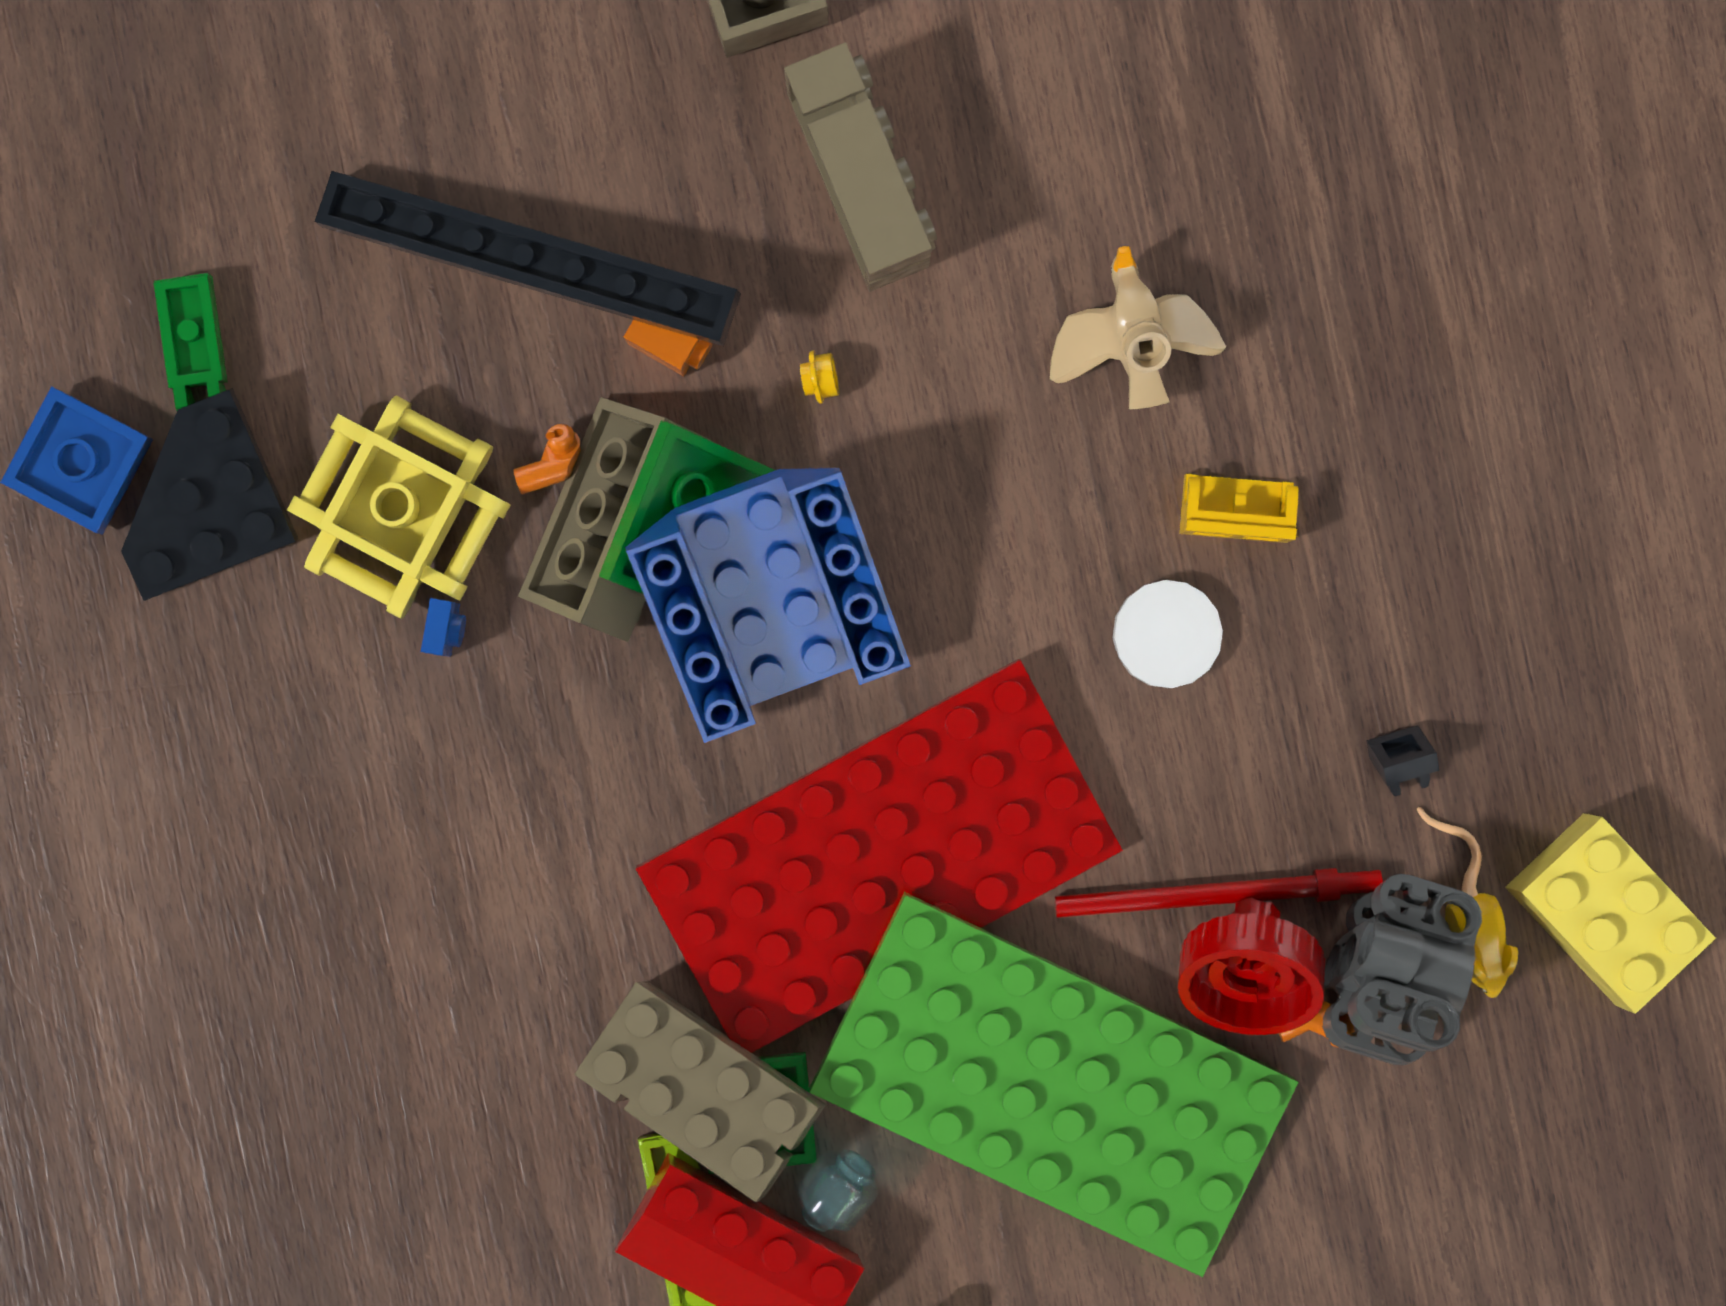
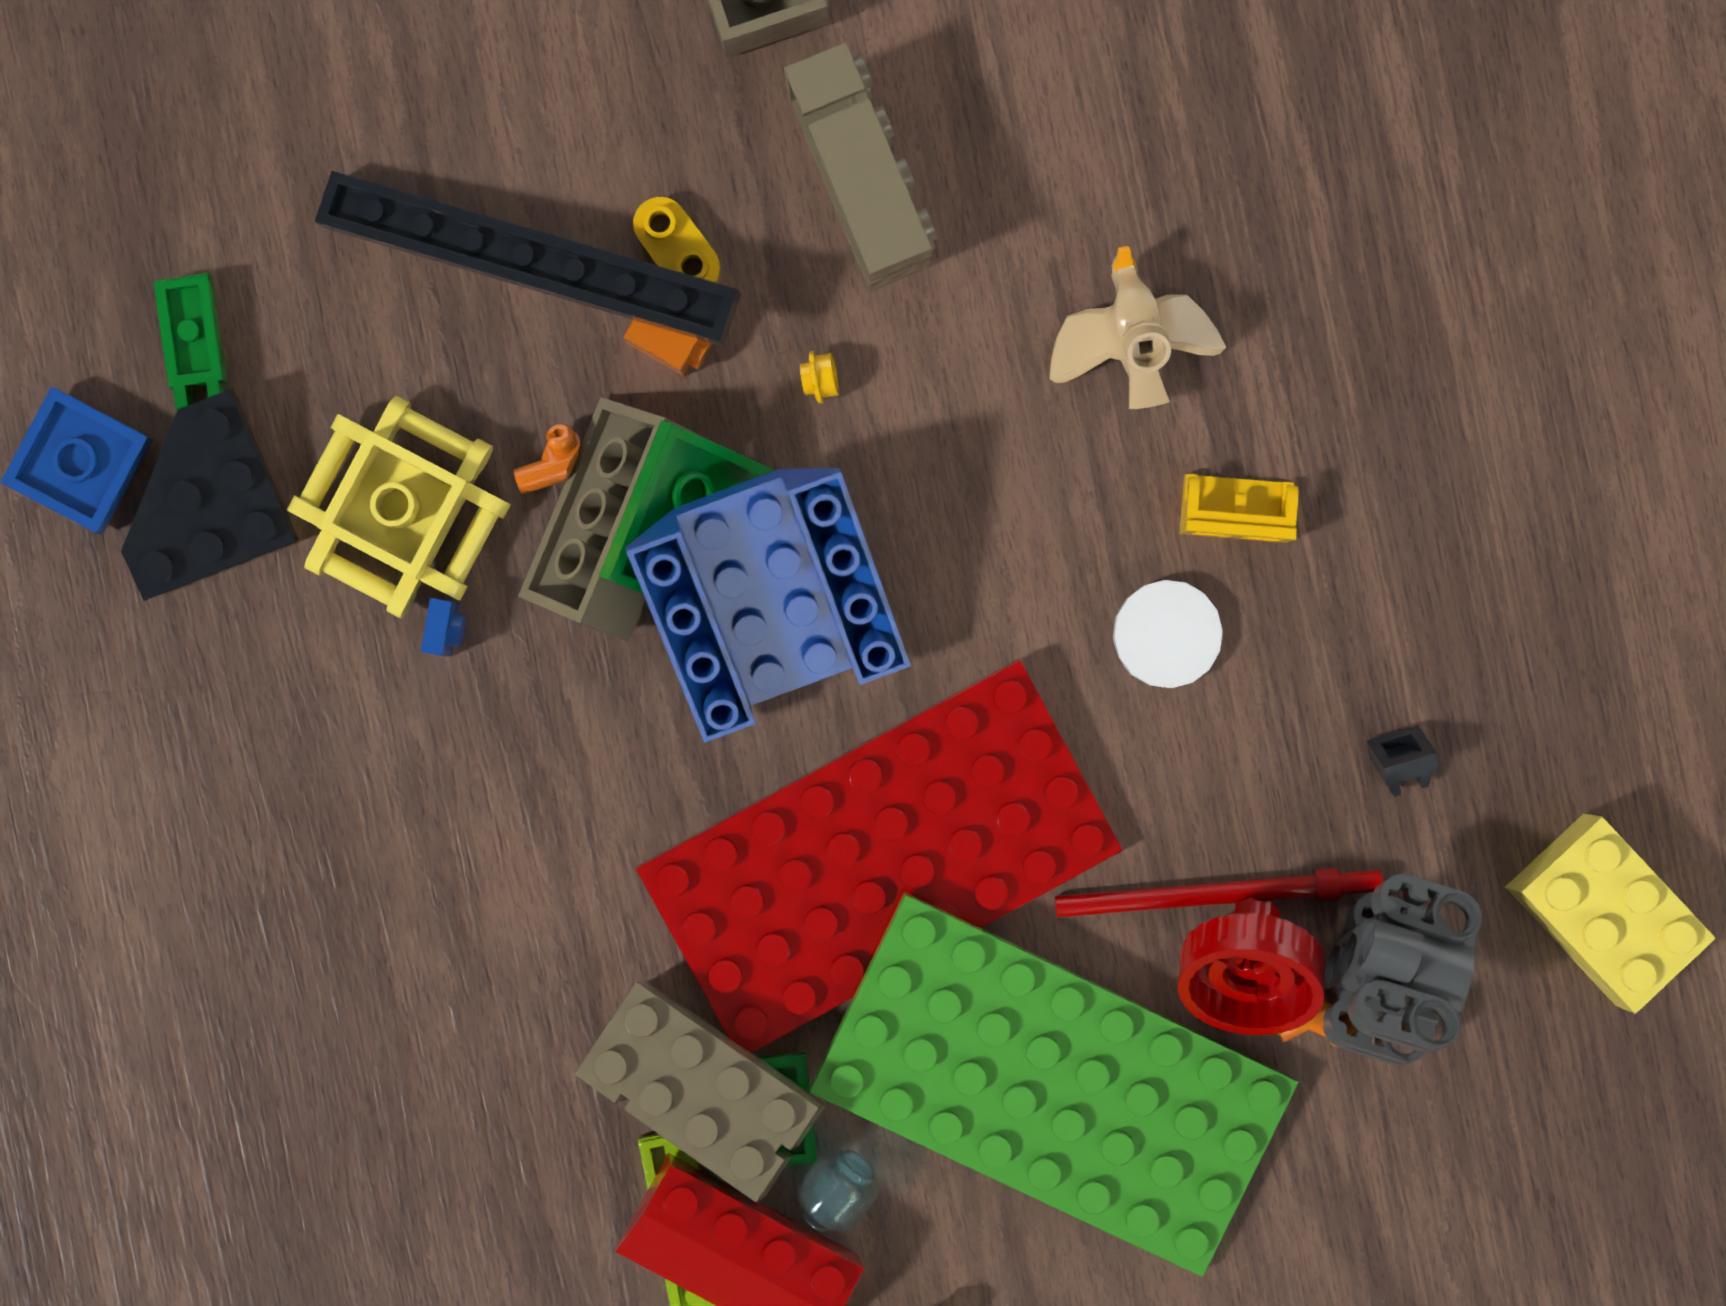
(678, 242): none -> yellow plate
(1493, 956): yellow animal -> none

